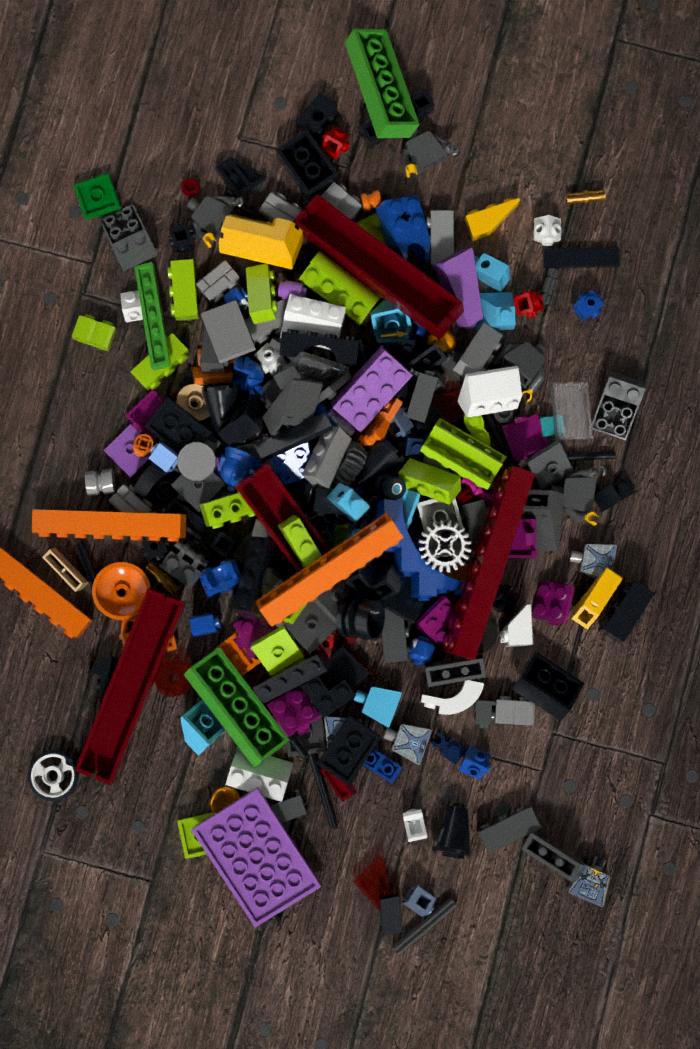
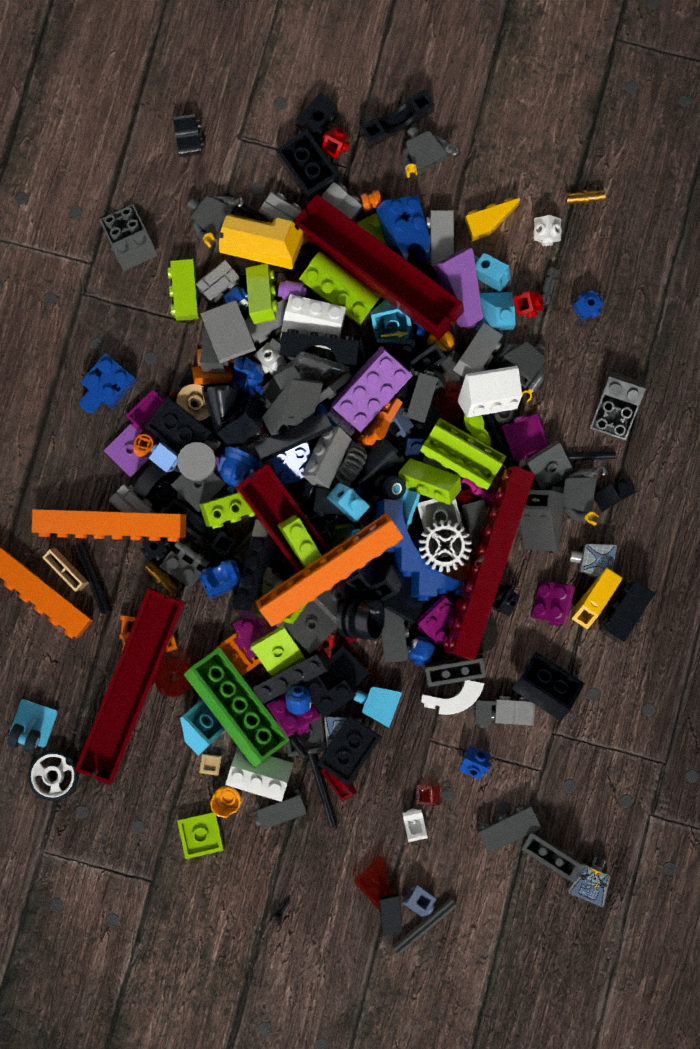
(31, 726): none -> medium azure plate
(94, 332): lime brick -> none
(97, 196): green plate -> none
(100, 482): light grey wheel -> none
(104, 669): black slope -> none
(105, 384): none -> blue brick
(107, 586): orange dish -> none
(131, 306): white bracket -> none
(151, 379): lime brick -> none
(152, 316): bright green plate -> none
(178, 232): black brick -> none
(187, 135): none -> black brick
(190, 187): dark red plate -> none
(204, 624): blue brick -> none
(210, 764): none -> tan tile
(238, 177): black wing -> none
(256, 857): medium lavender plate -> none
(298, 700): none -> blue head
(381, 83): bright green brick -> none
(383, 766): blue slope -> none
(409, 741): torso -> none
(428, 795): none -> clear red slope
(450, 750): dark blue plate -> none
(453, 835): black cone -> none
(518, 629): white slope -> none
(525, 540): magenta piece -> none
(547, 426): teal slope -> none
(571, 411): clear tile -> none
(581, 257): black tile -> none

